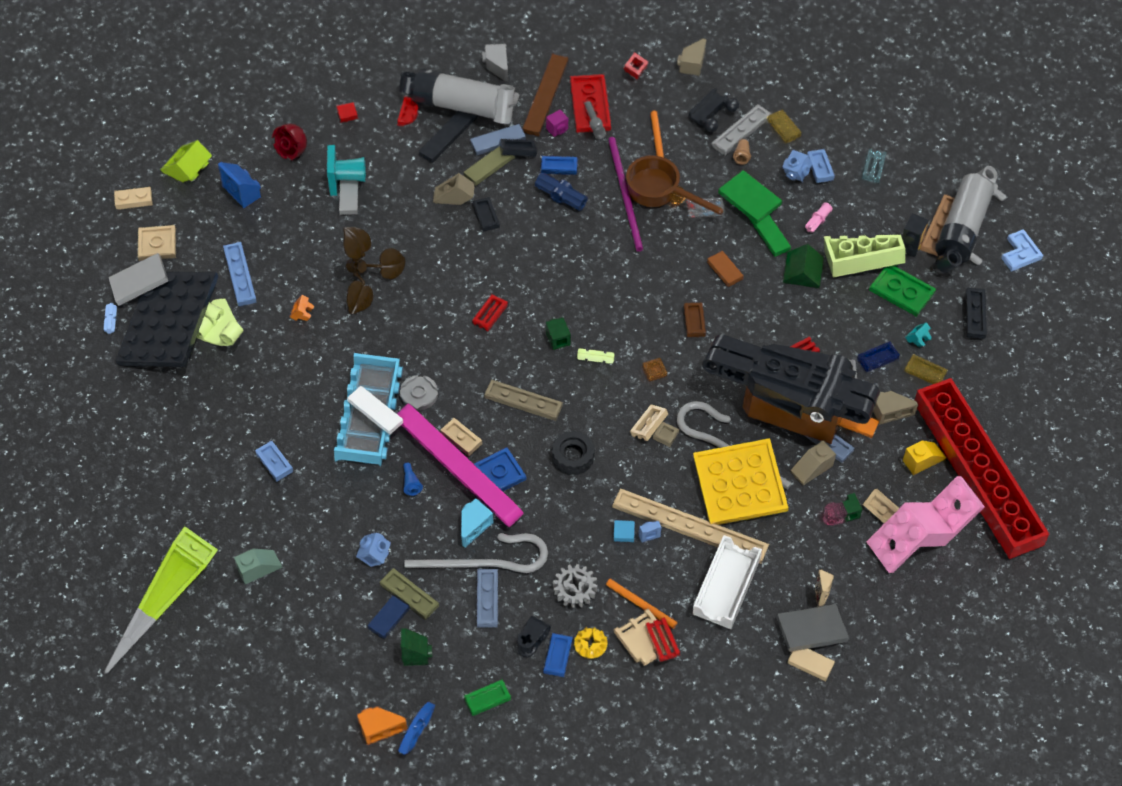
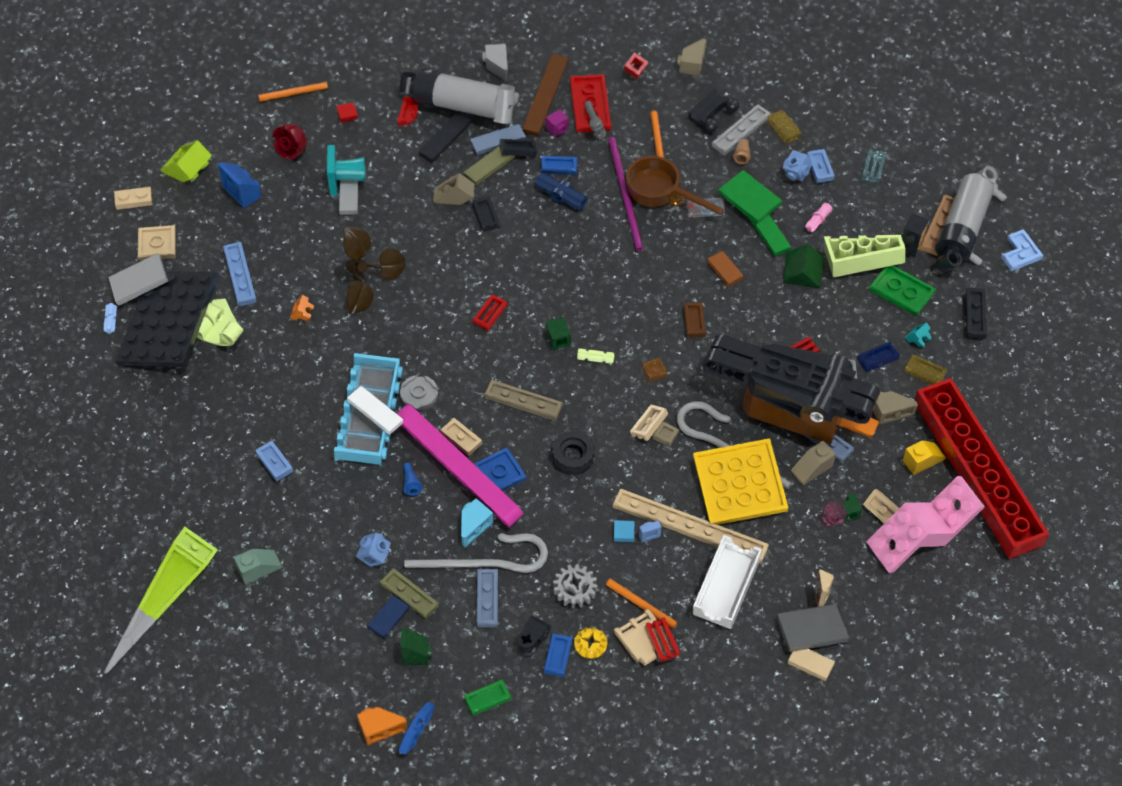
(294, 91): none -> orange bar

